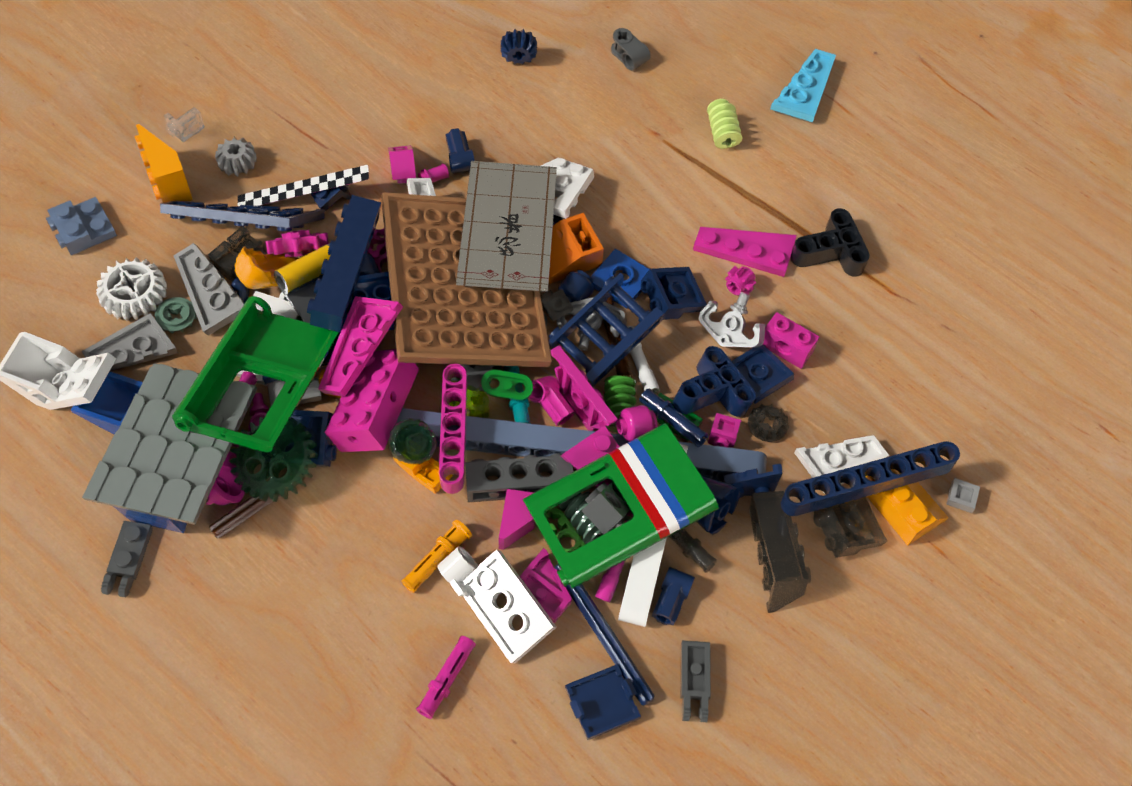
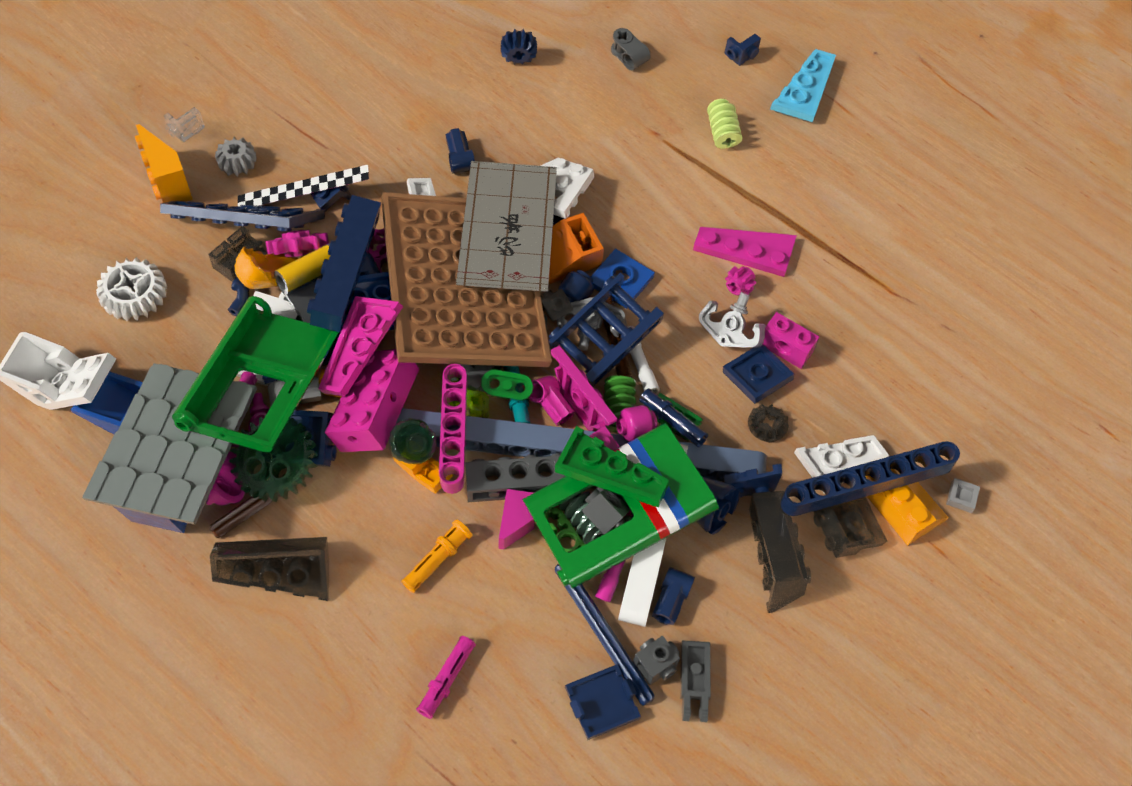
(80, 225): sand blue plate -> none
(127, 557): dark grey hinge -> none
(135, 344): light grey wing -> none
(175, 306): sand green gear -> none
(208, 290): light grey wing -> none
(275, 564): none -> clear smoke wedge
(402, 163): dark pink slope -> none
(436, 173): dark pink pin -> none
(481, 587): white hinge -> none
(546, 585): dark pink wing -> none
(598, 465): none -> green wing
(657, 659): none -> dark grey brick
(673, 291): dark blue plate -> none
(693, 549): clear smoke pin -> none
(716, 382): dark blue beam -> none
(724, 431): dark pink bracket -> none
(742, 51): none -> dark blue bracket
(838, 242): black beam -> none

